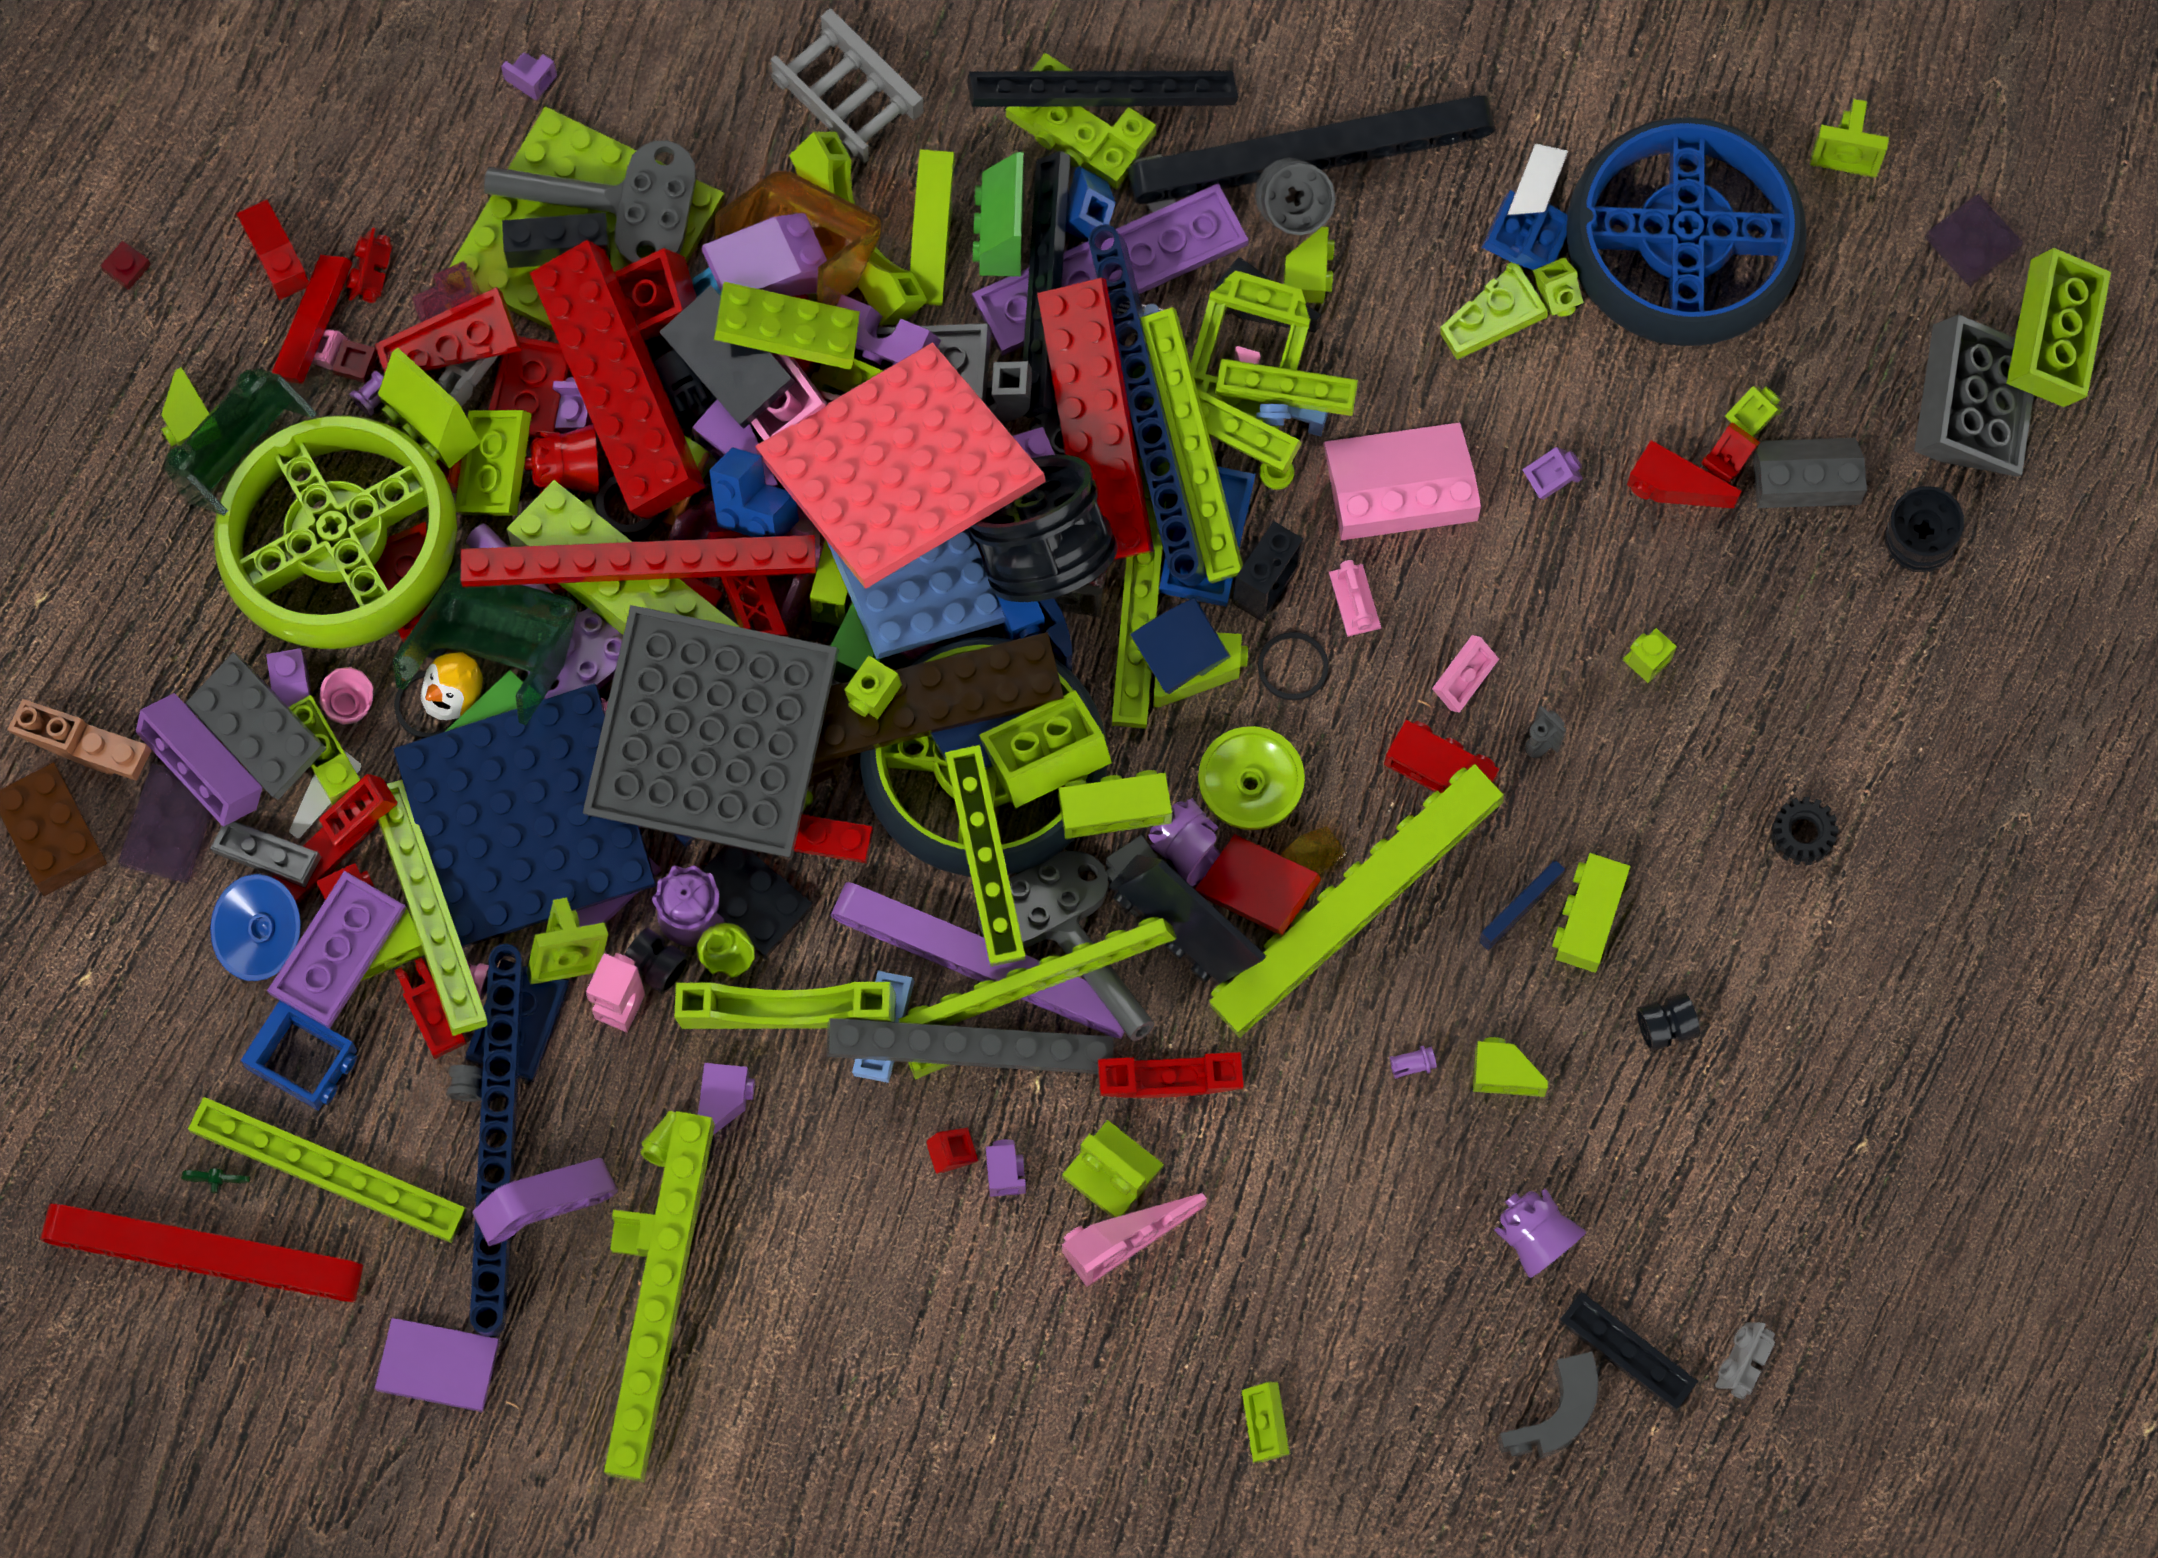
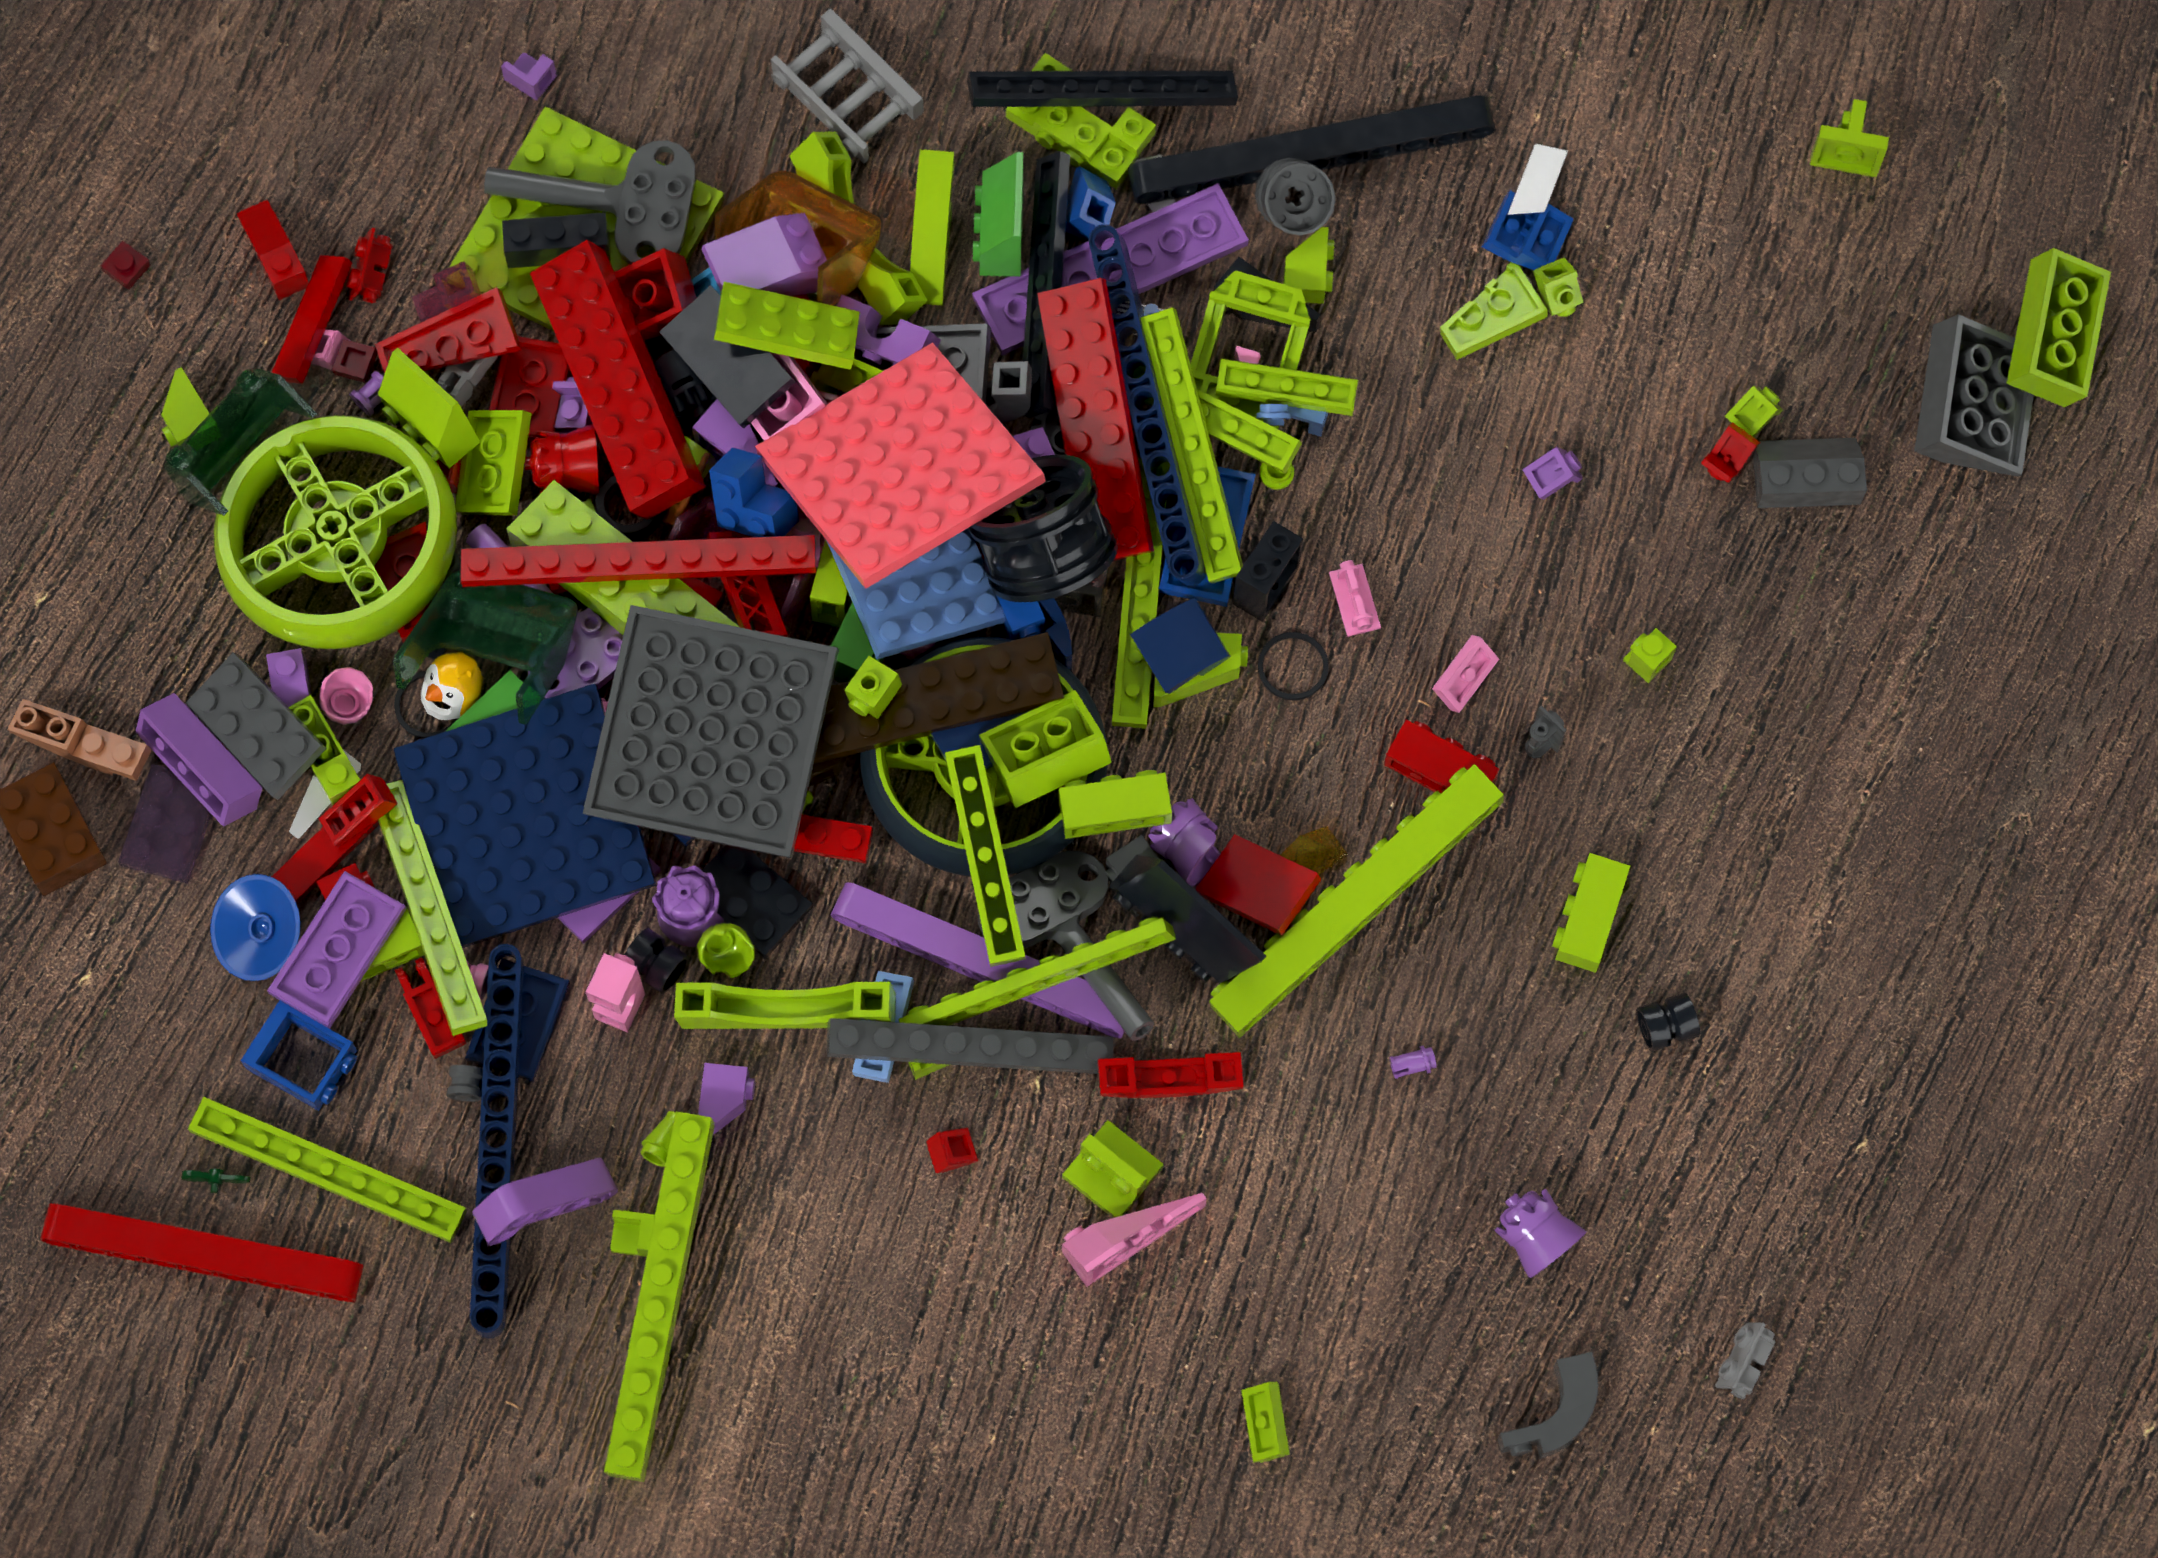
(266, 853): dark grey tile -> none
(437, 1364): medium lavender tile -> none
(566, 947): lime bracket -> none
(1004, 1169): medium lavender brick -> none
(1254, 756): lime dish -> none
(1402, 481): bright pink slope -> none
(1505, 1070): lime slope -> none
(1521, 905): dark blue tile -> none
(1628, 1351): black plate -> none
(1675, 480): red slope -> none
(1687, 142): blue wheel -> none
(1804, 851): black tyre -> none
(1926, 510): black wheel -> none
(1974, 240): clear purple plate -> none

